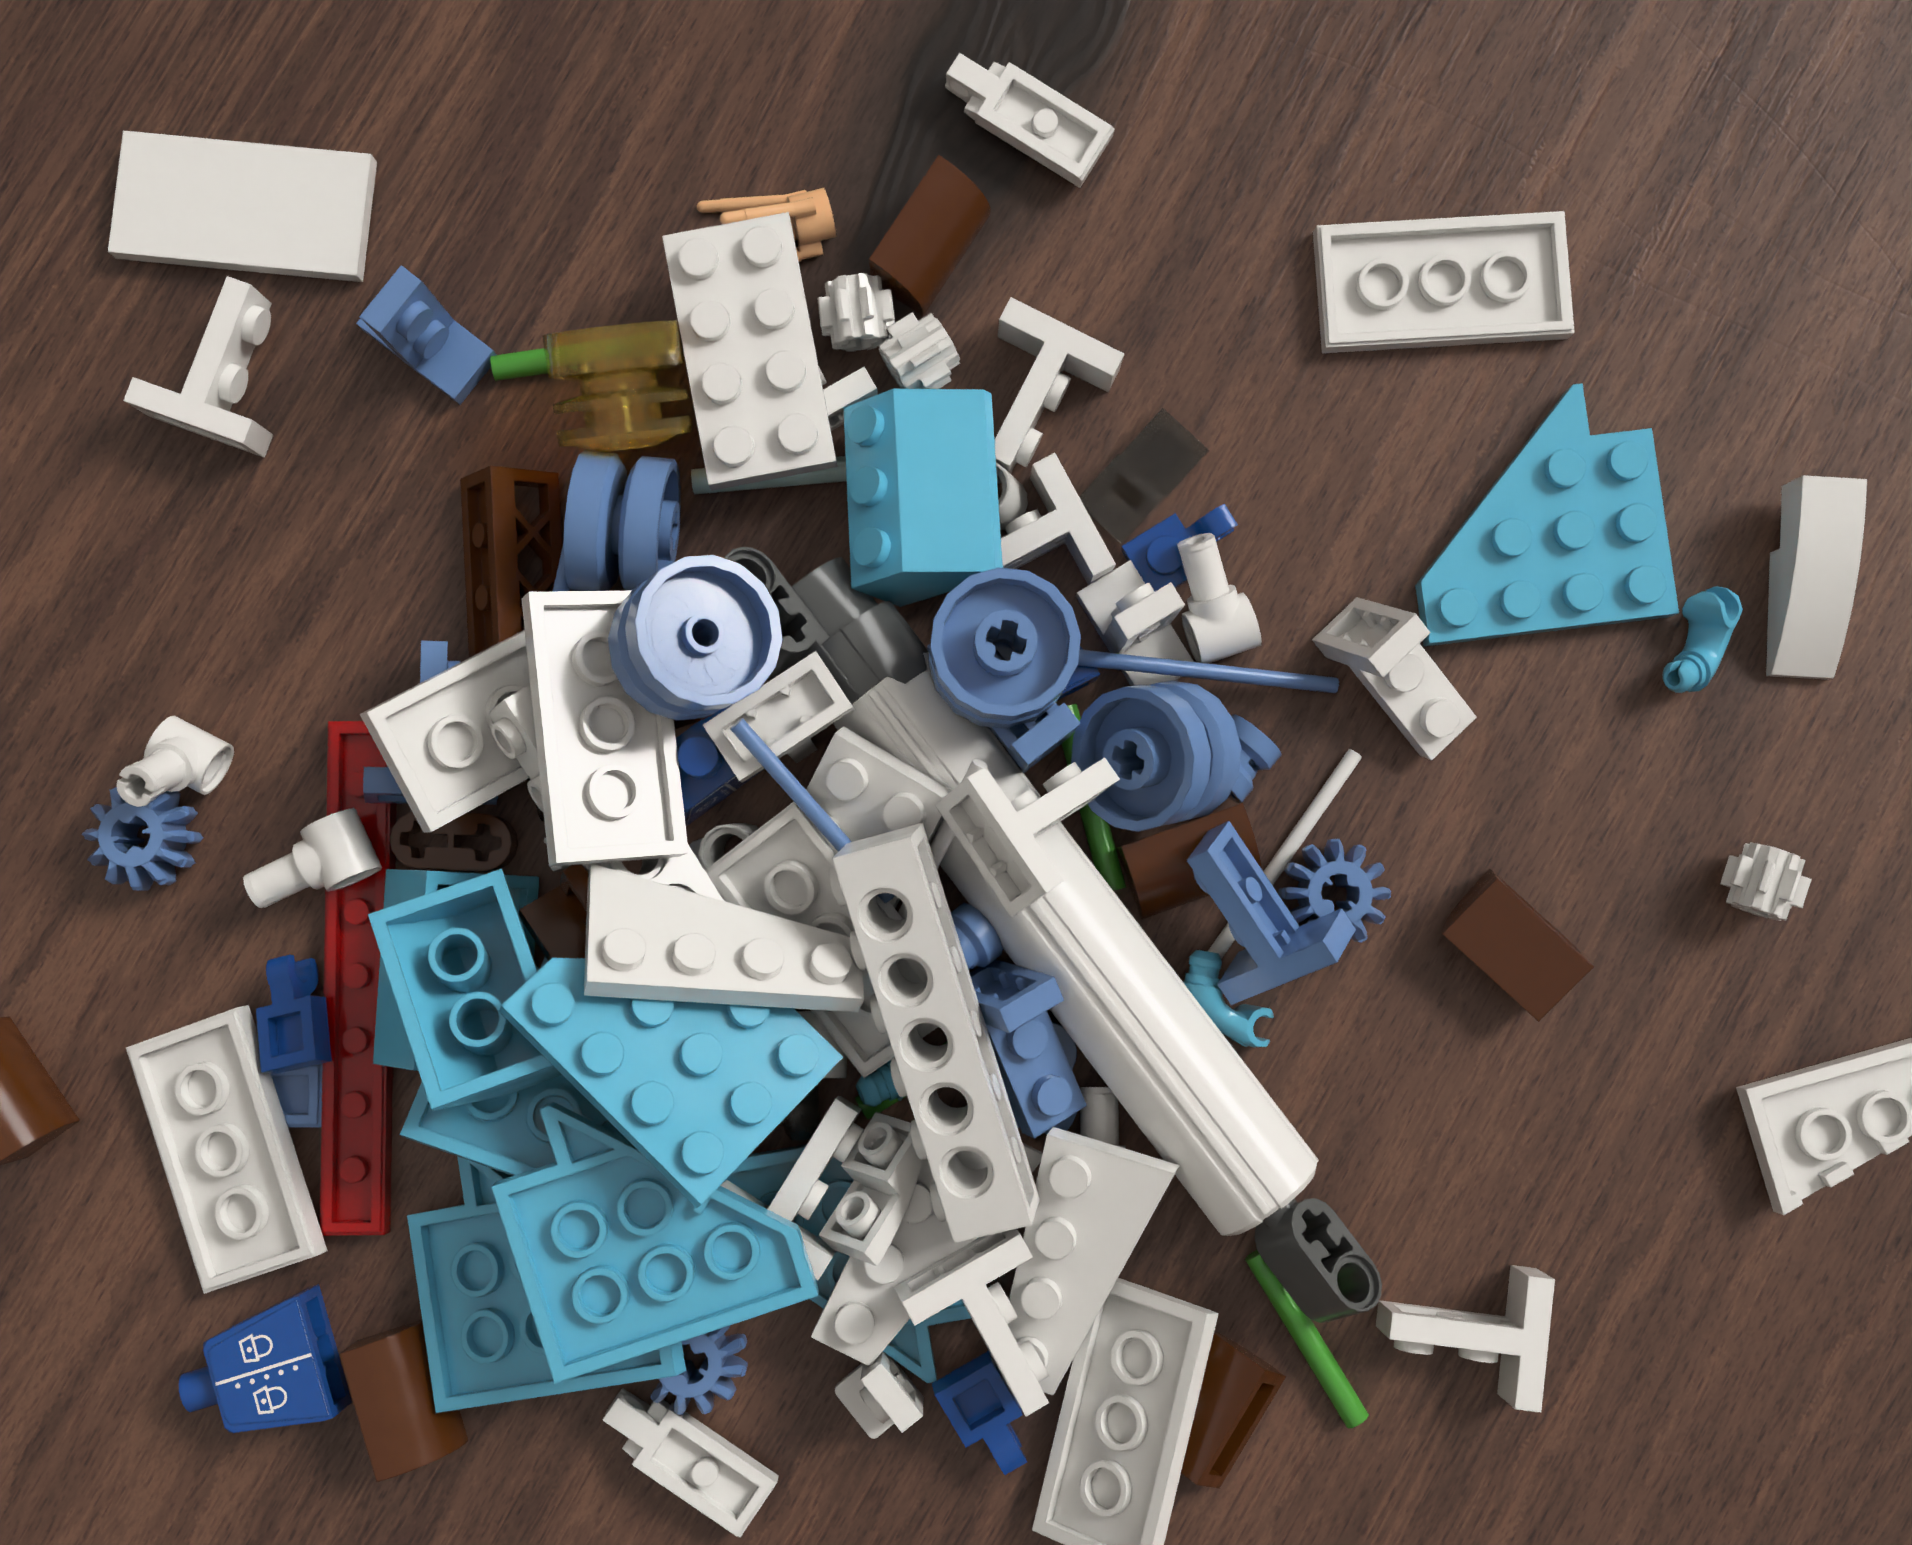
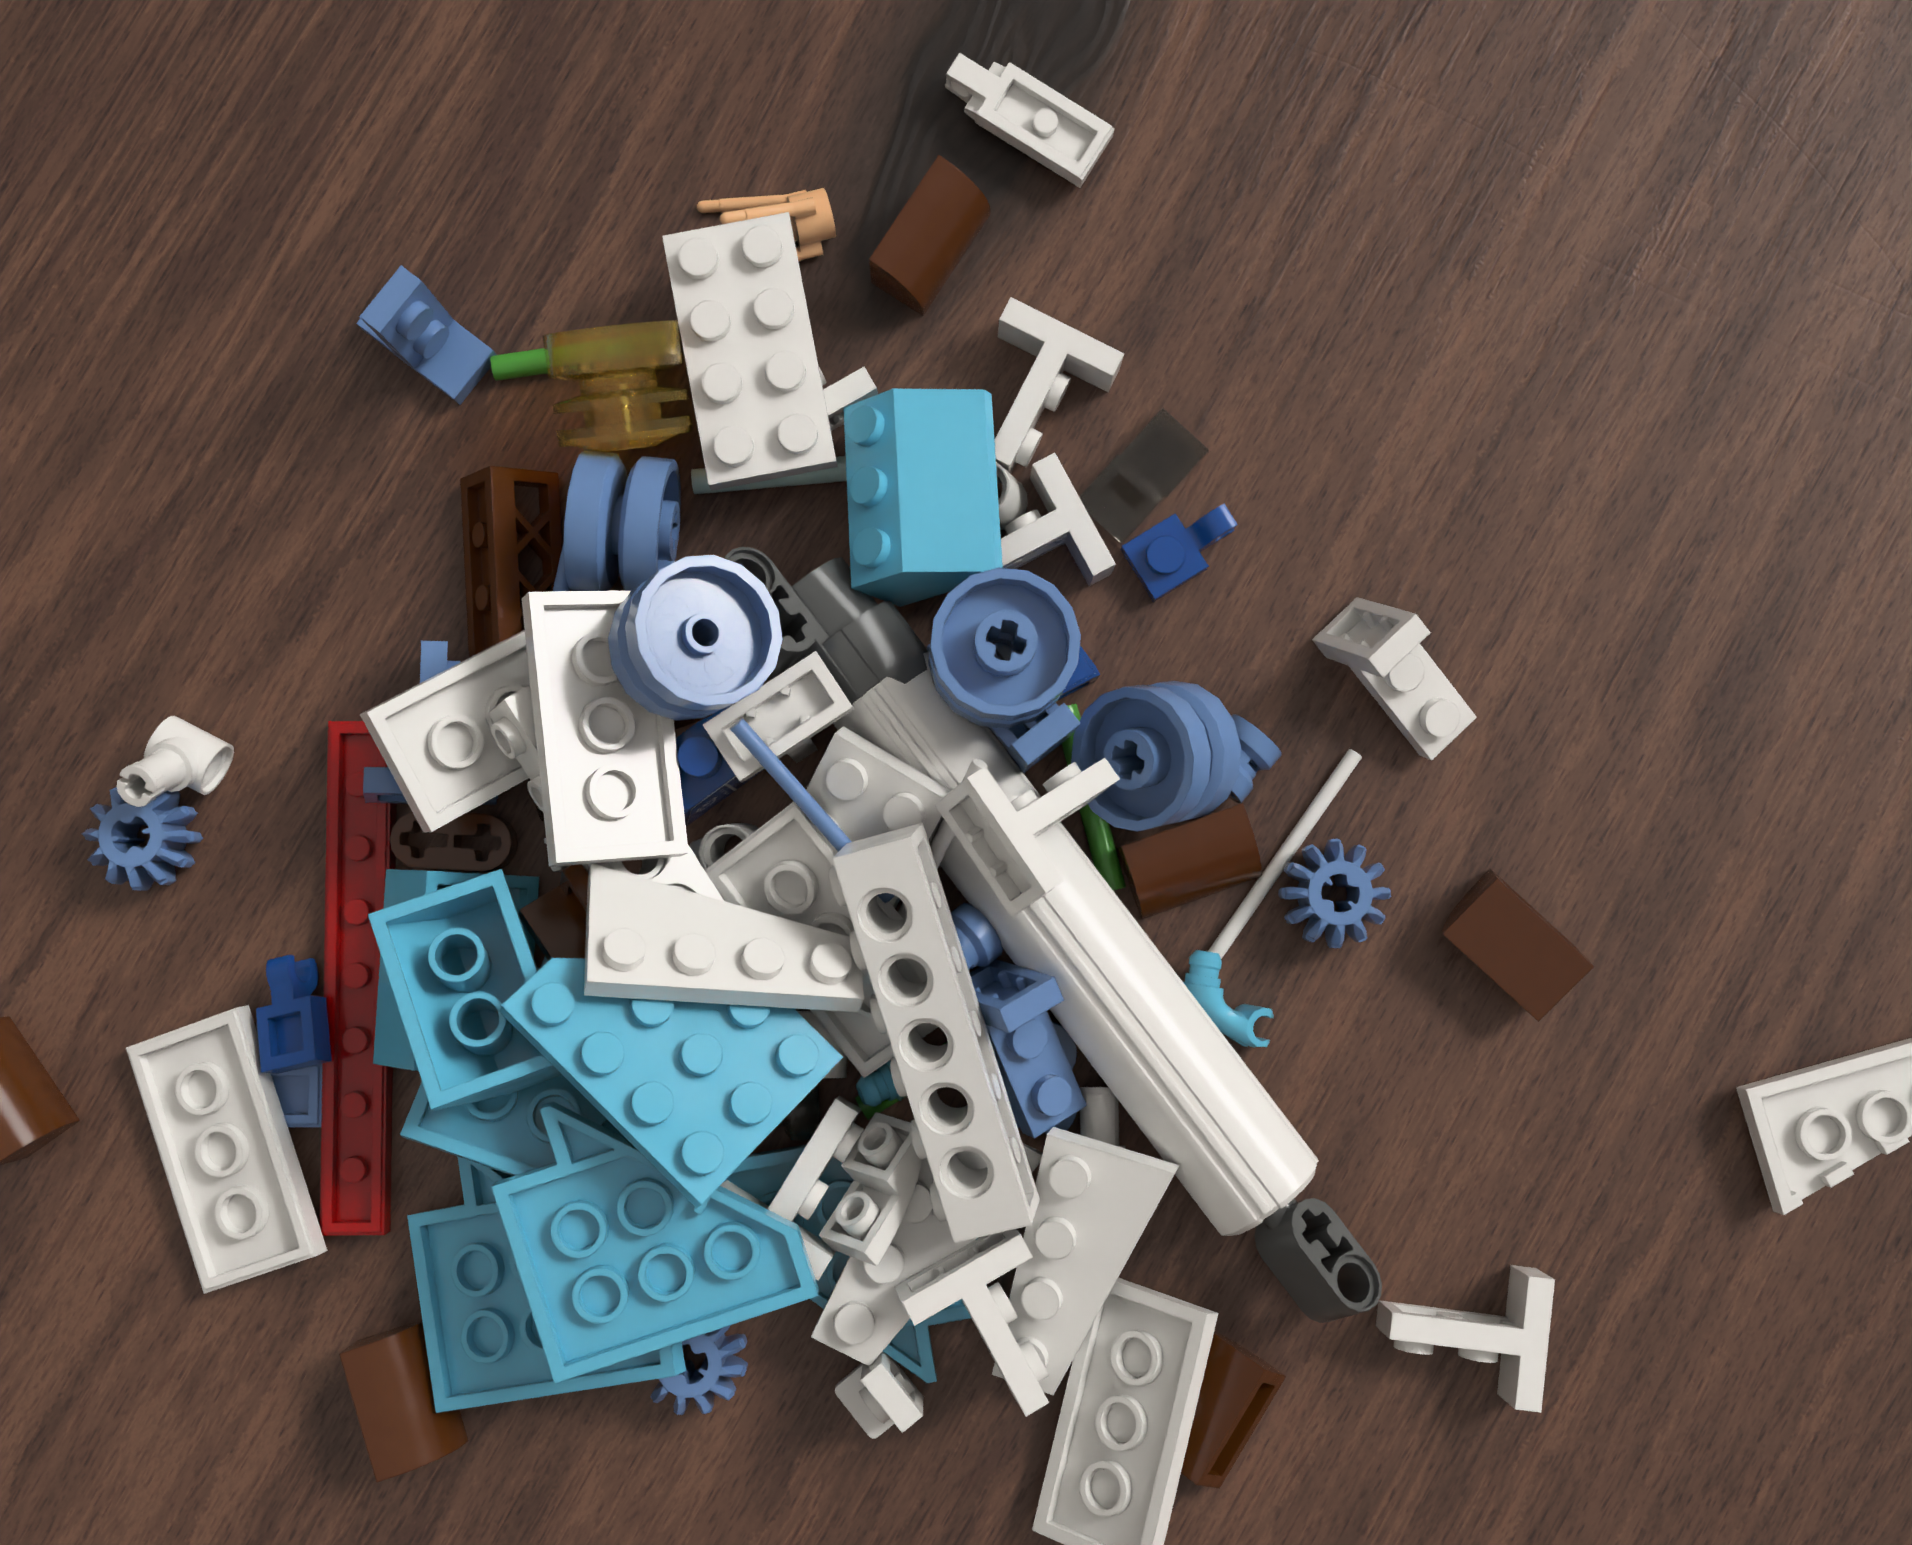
(216, 375): white bracket -> none
(242, 206): white tile -> none
(272, 1368): torso -> none
(330, 856): white pin -> none
(692, 1461): white hinge -> none
(856, 312): white gear -> none
(919, 353): white gear -> none
(982, 1407): blue plate -> none
(1135, 619): white bracket -> none
(1207, 671): medium blue axle -> none
(1218, 617): white pin -> none
(1260, 921): medium blue bracket -> none
(1310, 1344): bright green bar -> none
(1443, 282): white tile -> none
(1558, 539): medium azure wing -> none
(1711, 623): medium azure piece -> none
(1765, 881): white gear -> none
(1814, 575): white slope -> none

